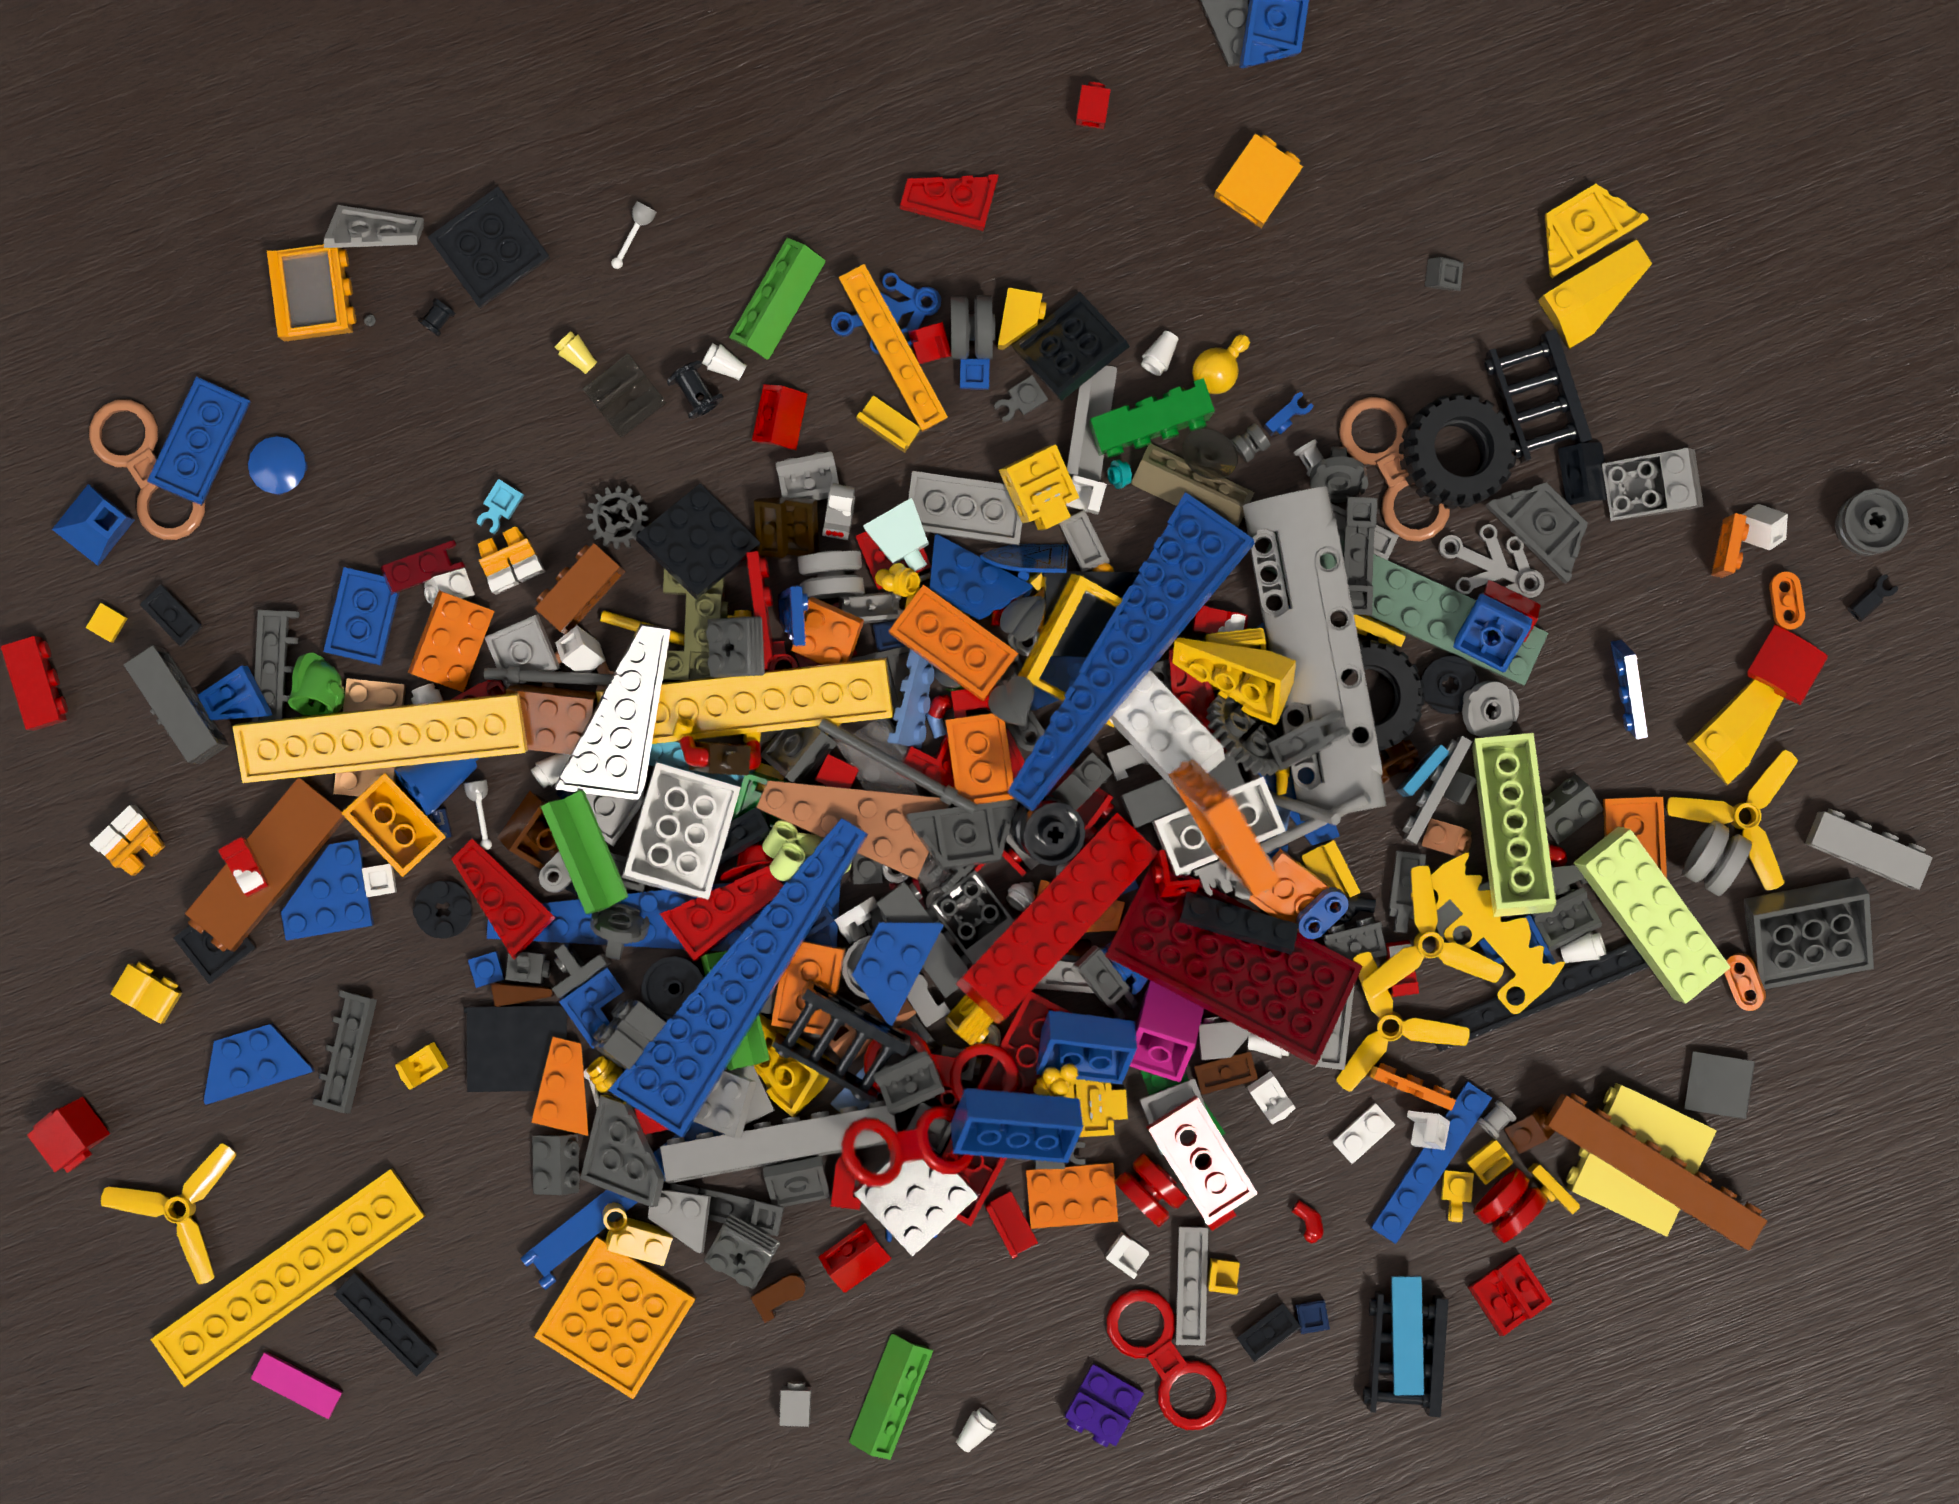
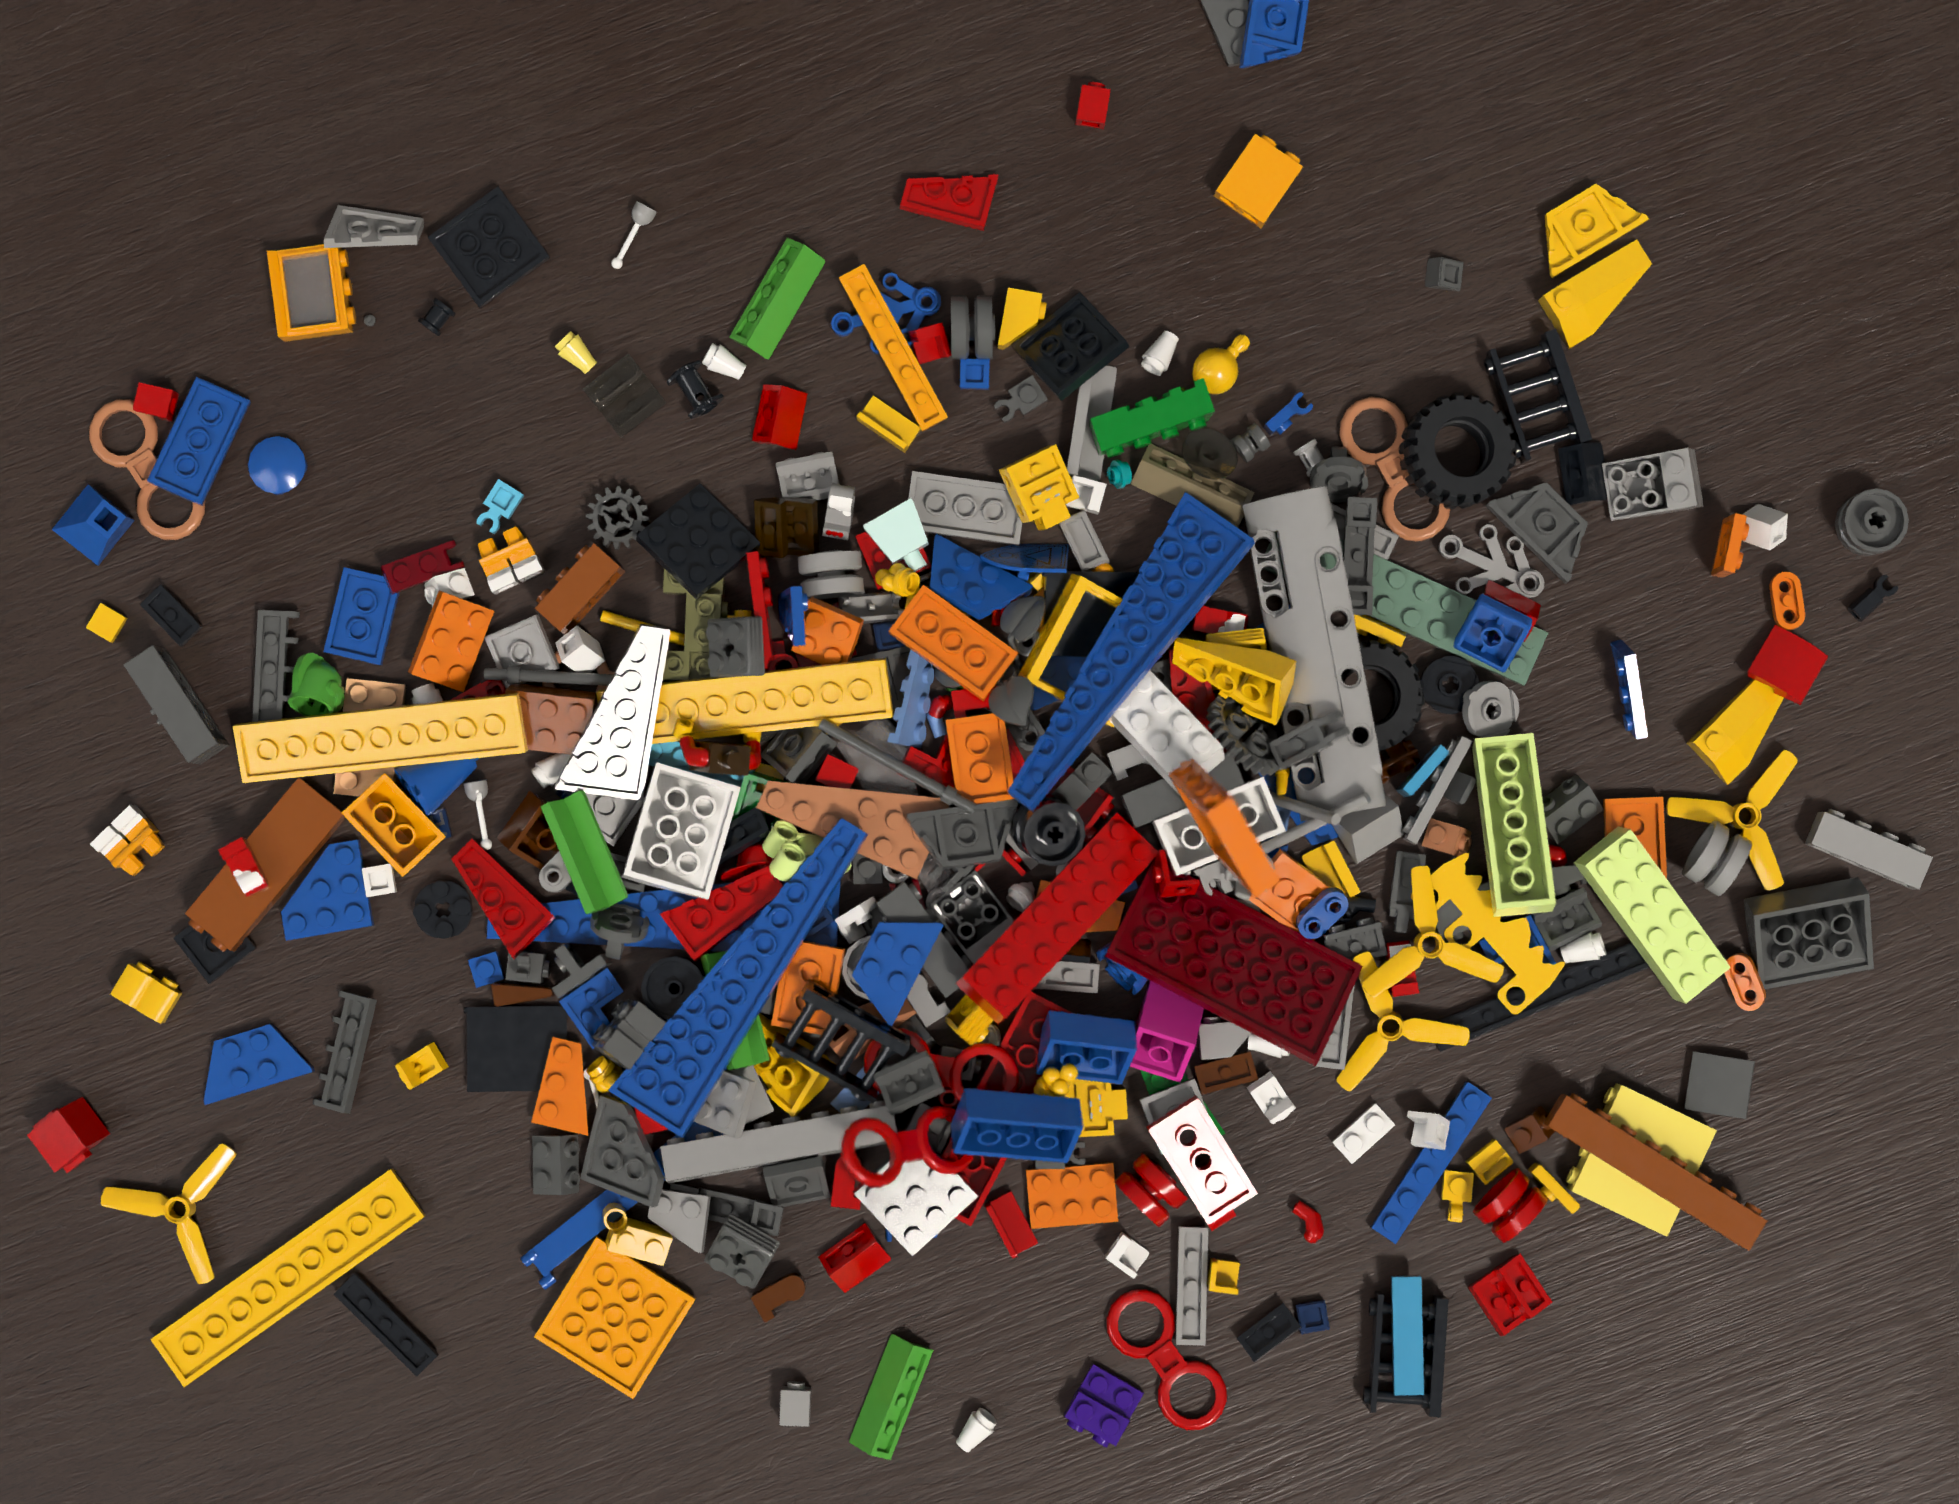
(34, 683): red brick -> none
(156, 401): none -> red panel
(235, 697): blue wing -> none
(296, 1385): dark pink tile -> none
(1104, 981): dark grey hinge -> none
(1239, 923): black plate -> none
(1370, 830): none -> light grey slope
(1412, 1085): orange wing -> none
(1496, 1119): light grey bush -> none

